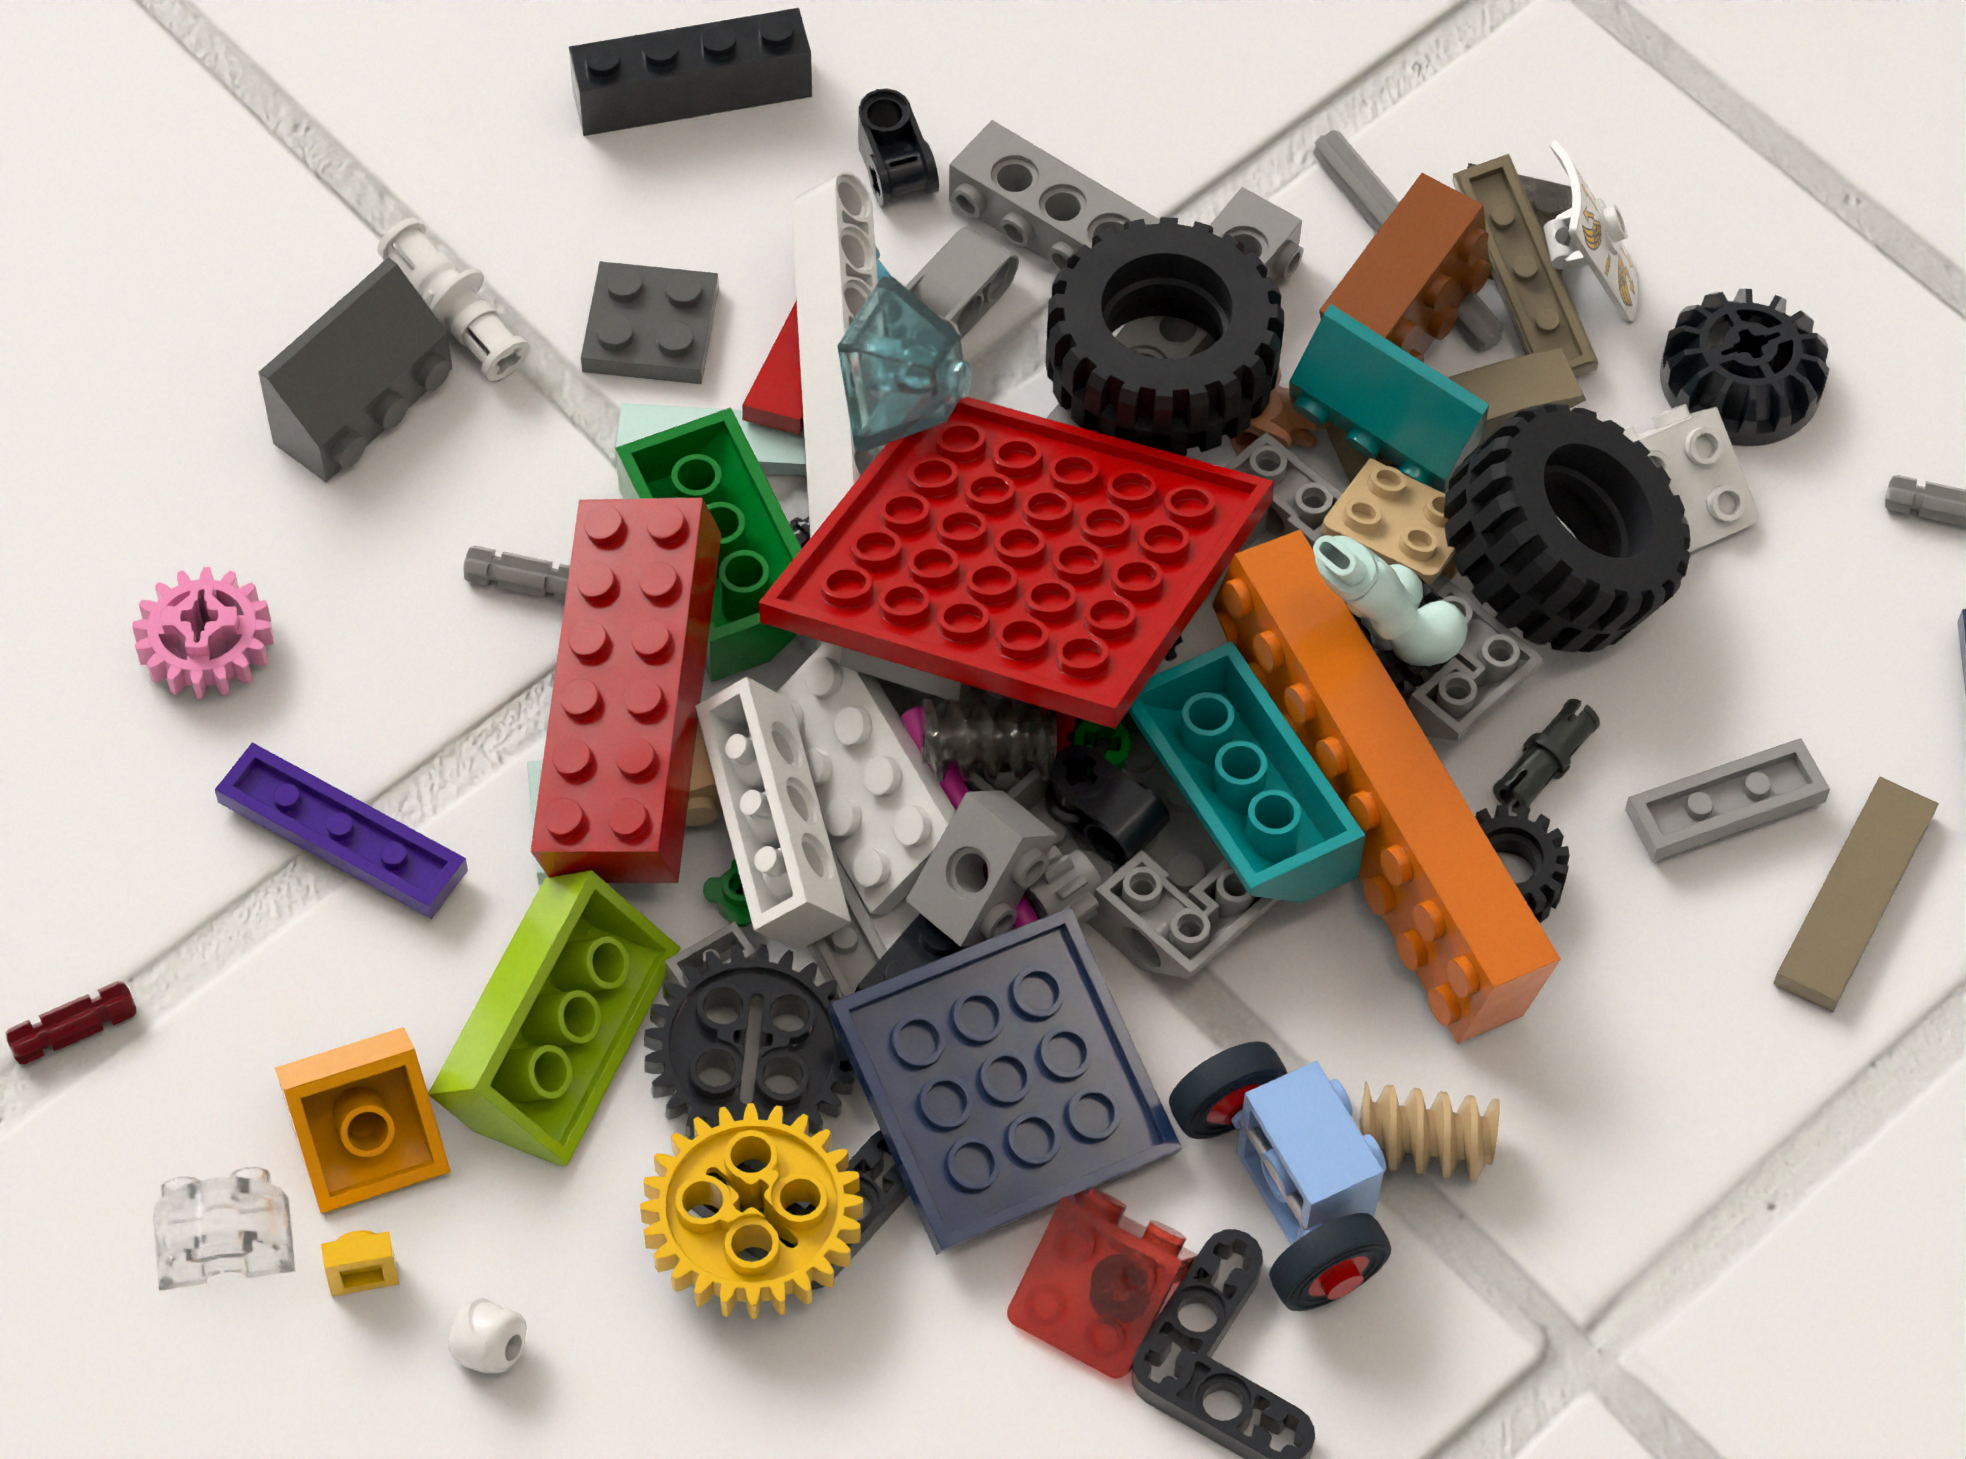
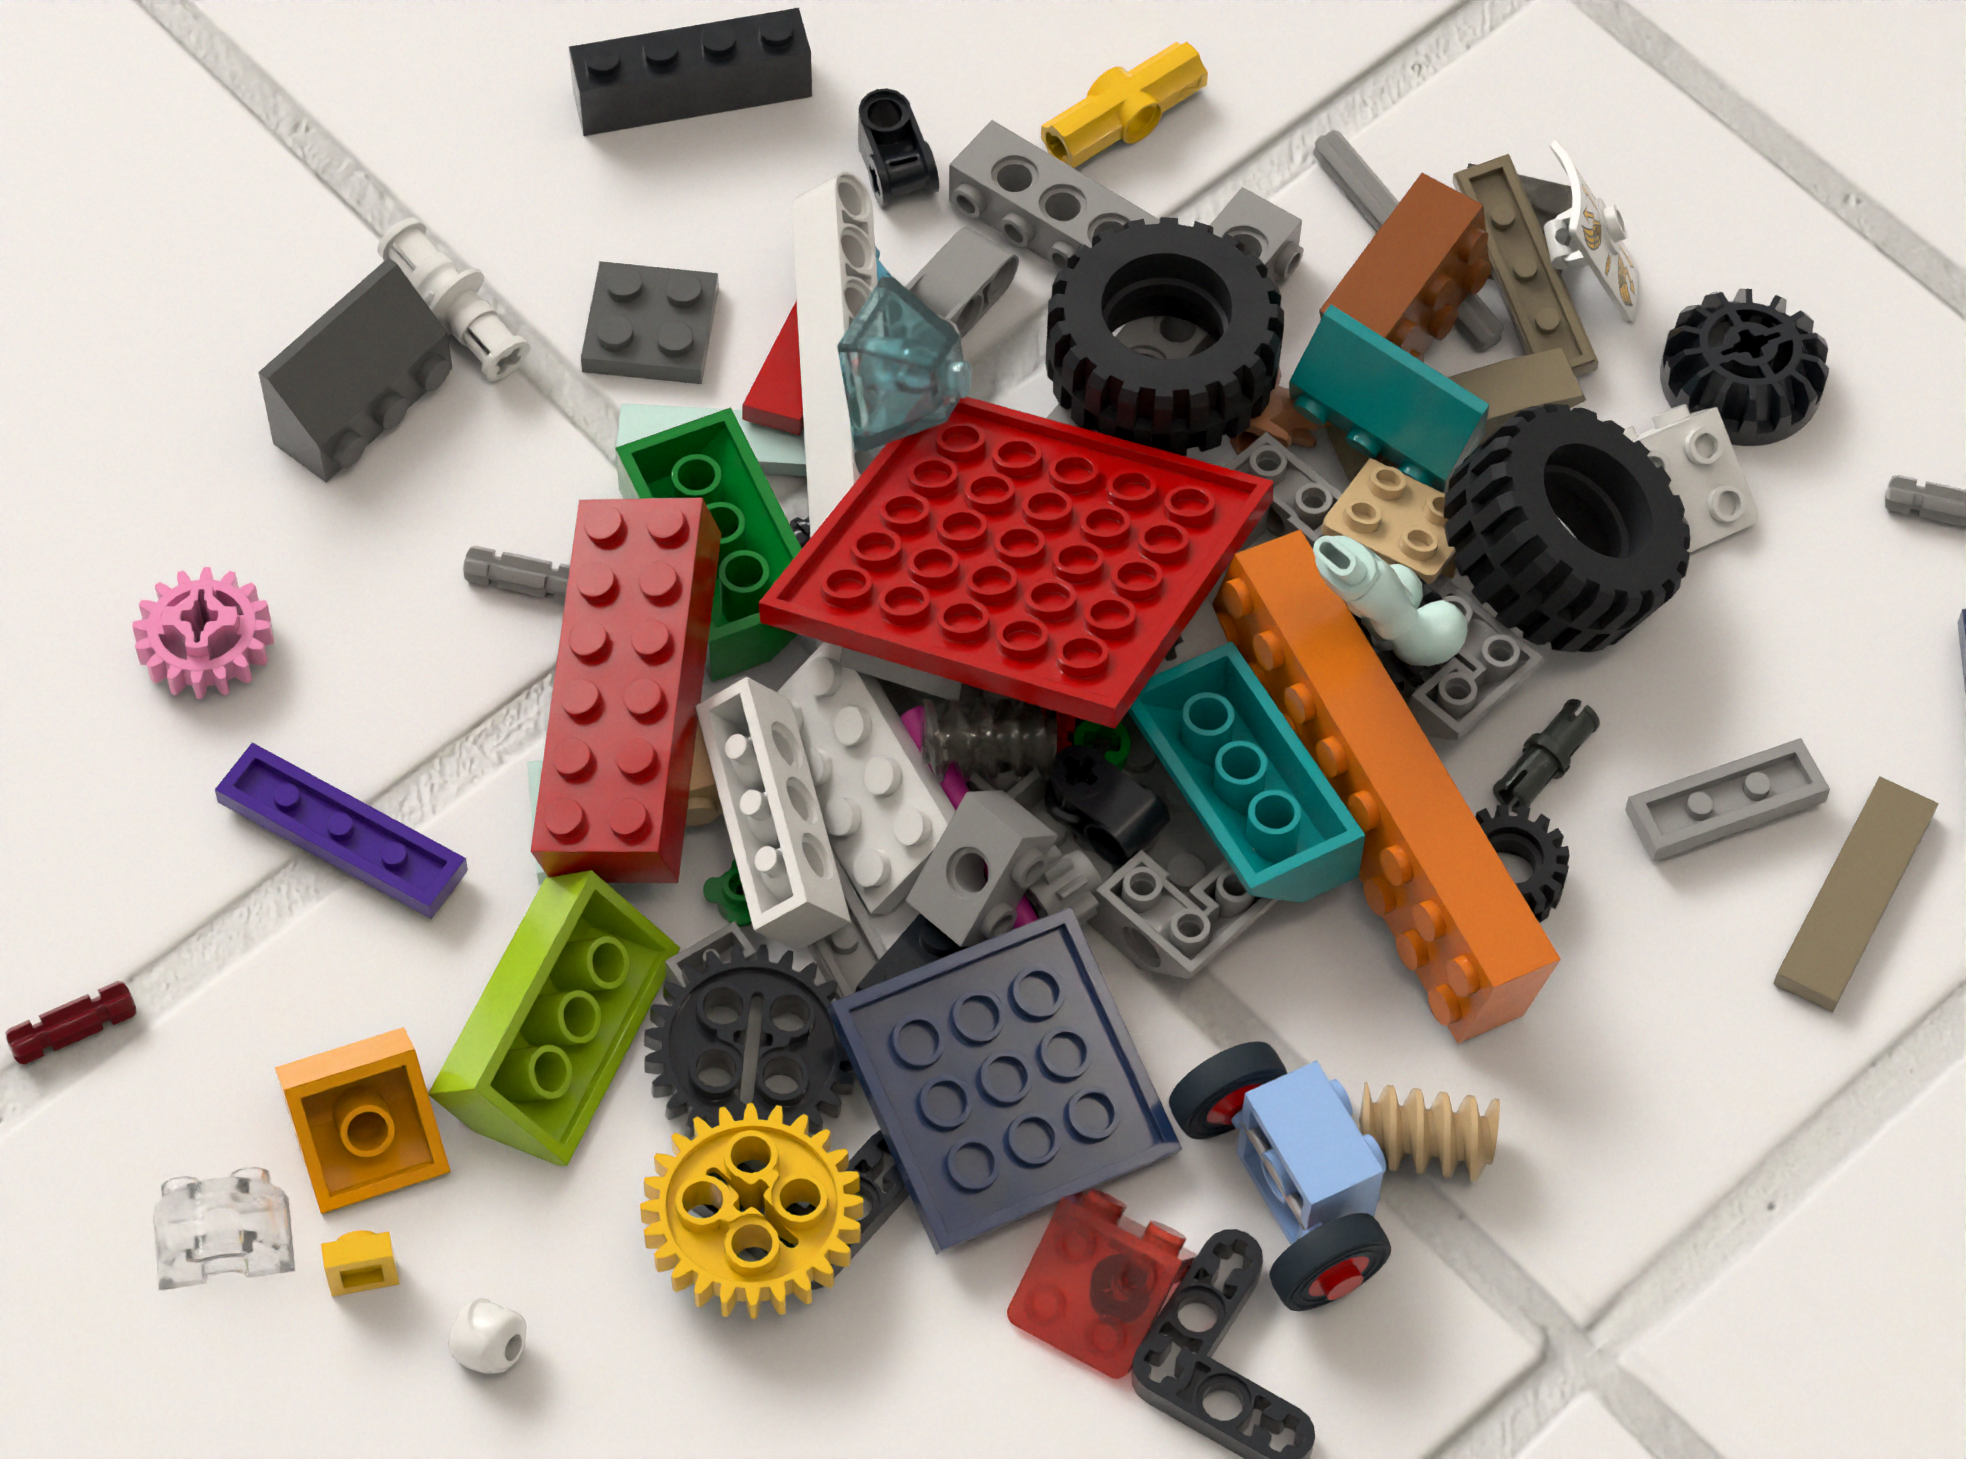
(1124, 104): none -> yellow piece

